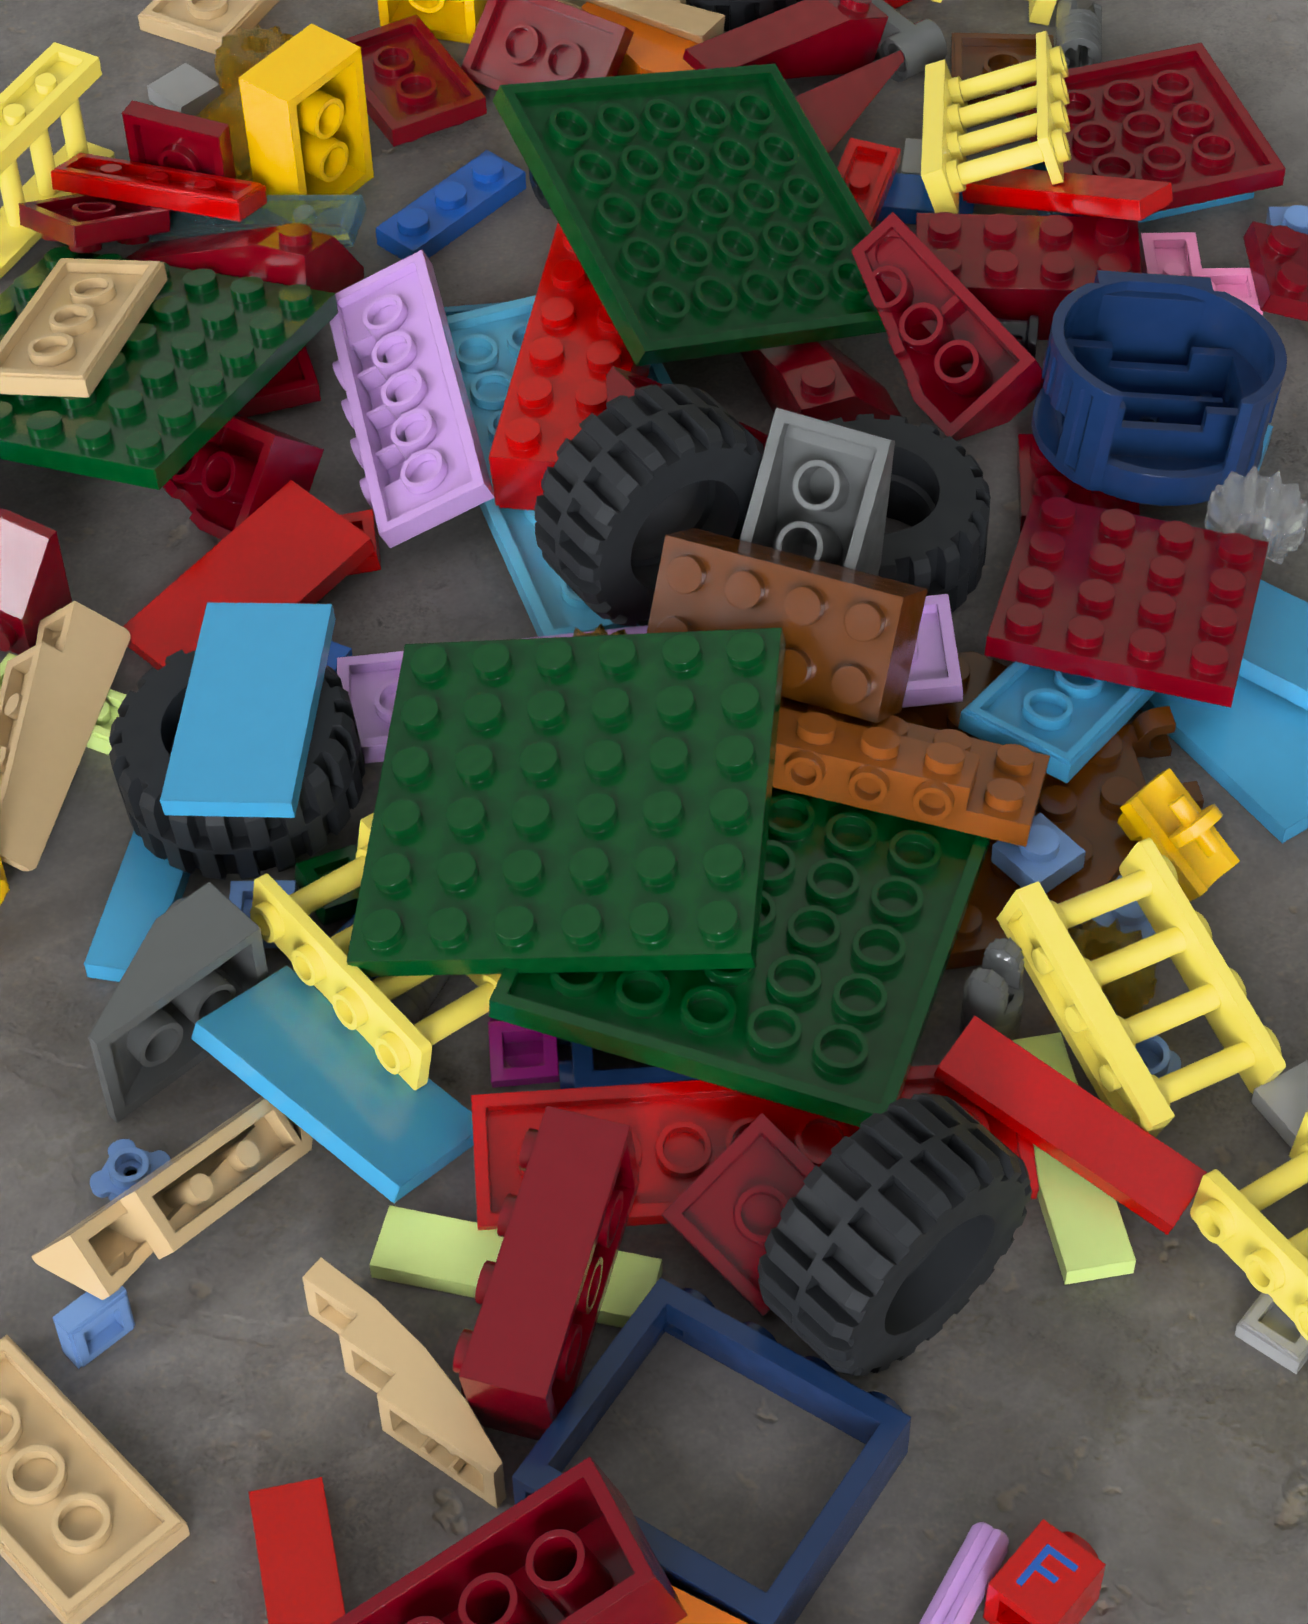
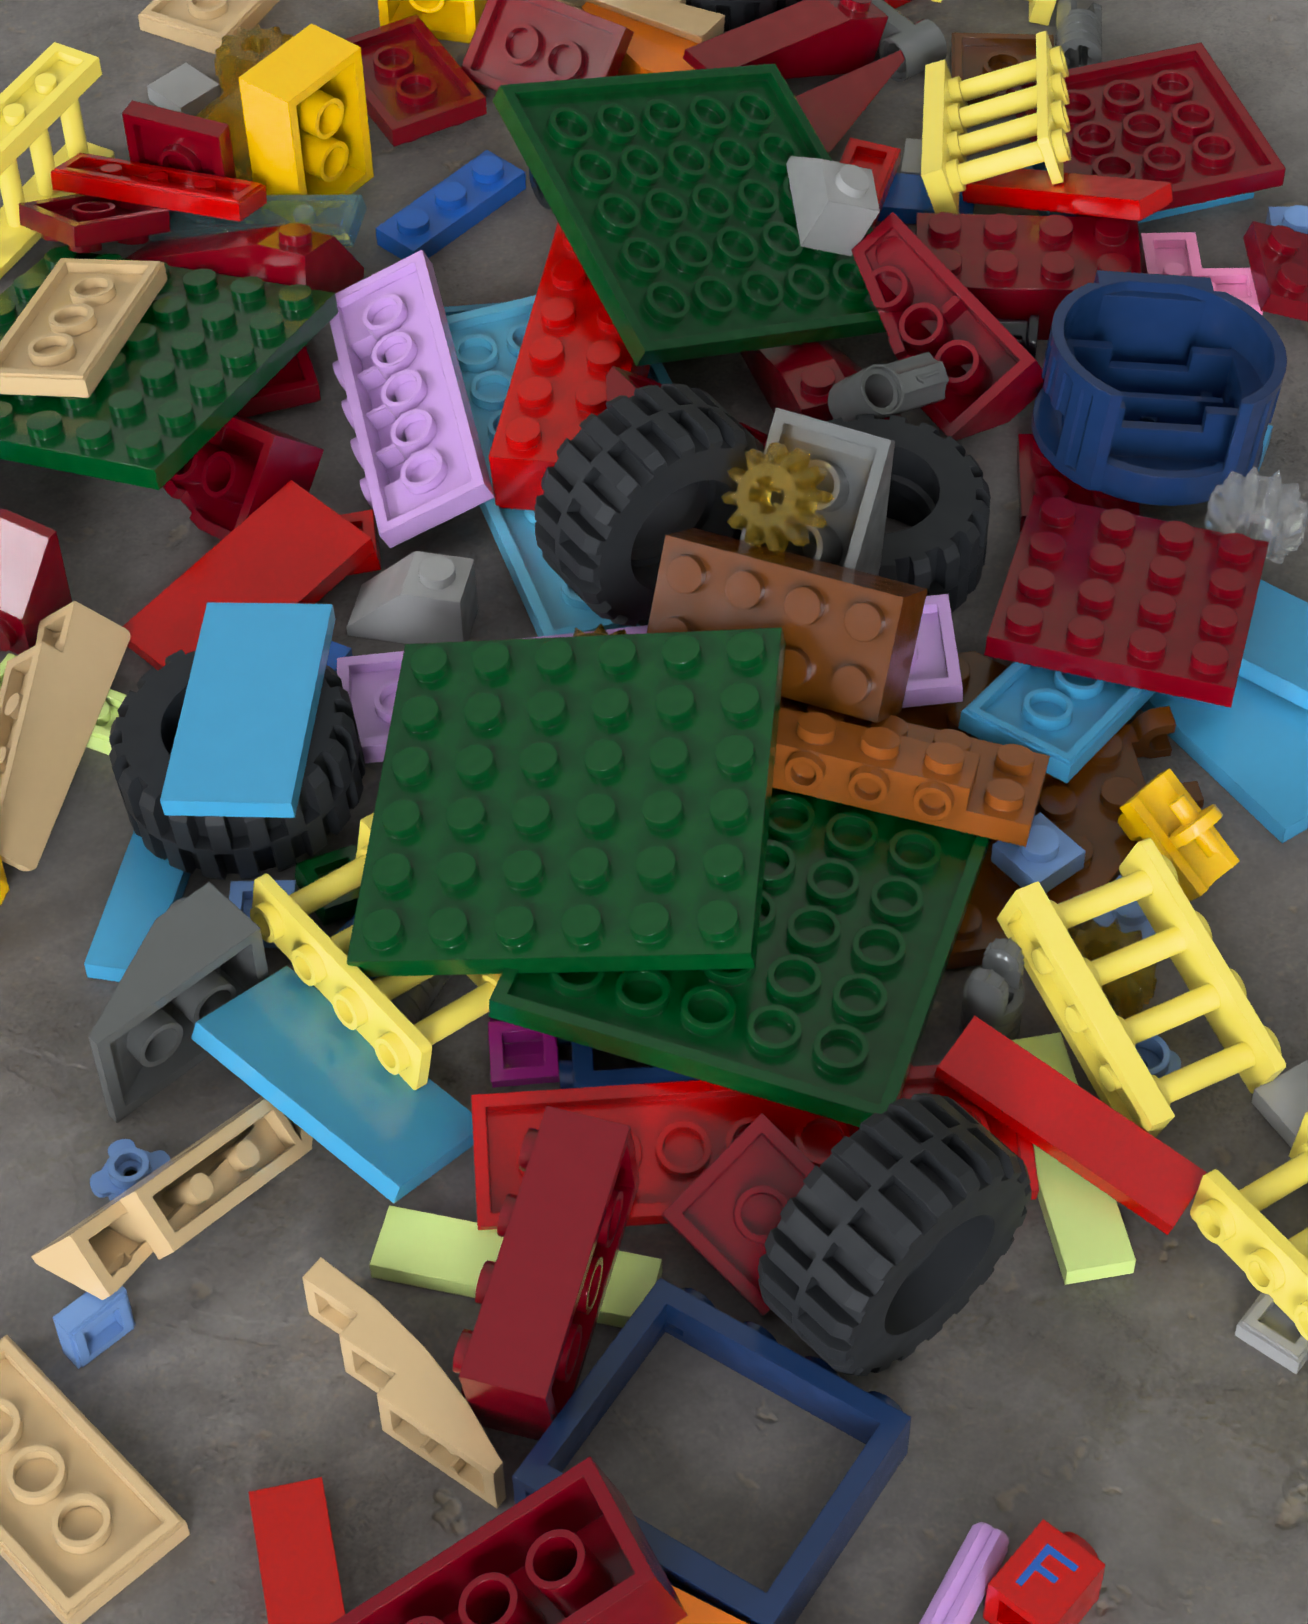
(418, 601): none -> light grey slope
(770, 474): none -> clear yellow gear
(831, 203): none -> light grey slope
(889, 388): none -> dark grey piece

